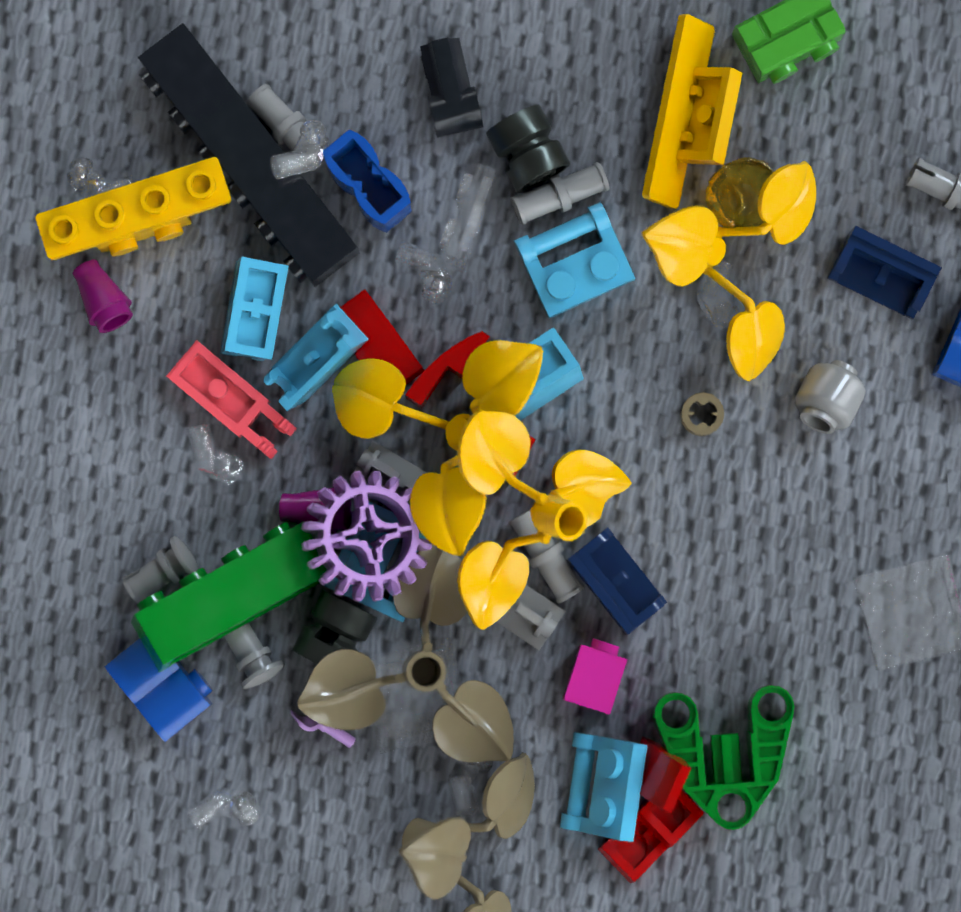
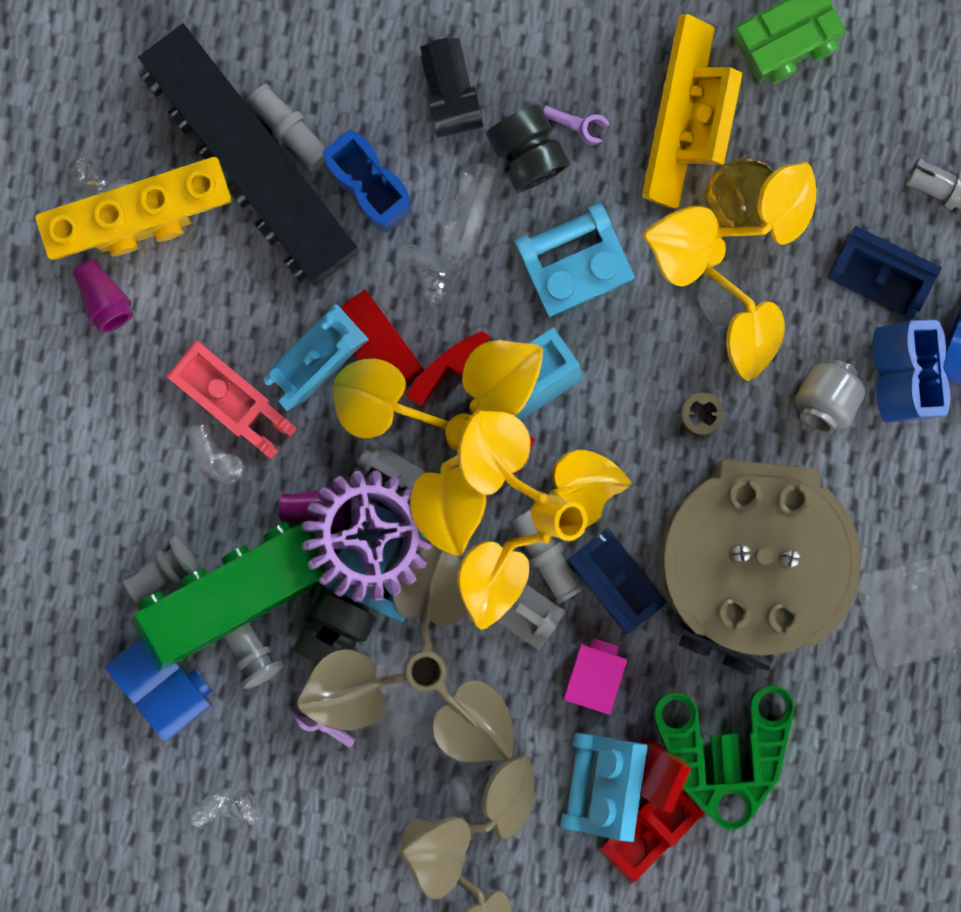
(254, 309): medium azure hinge -> none
(306, 154): clear arm -> none
(560, 193): light grey pin -> none
(577, 123): none -> lavender hand
(758, 562): none -> dark tan piece
(911, 371): none -> blue brick

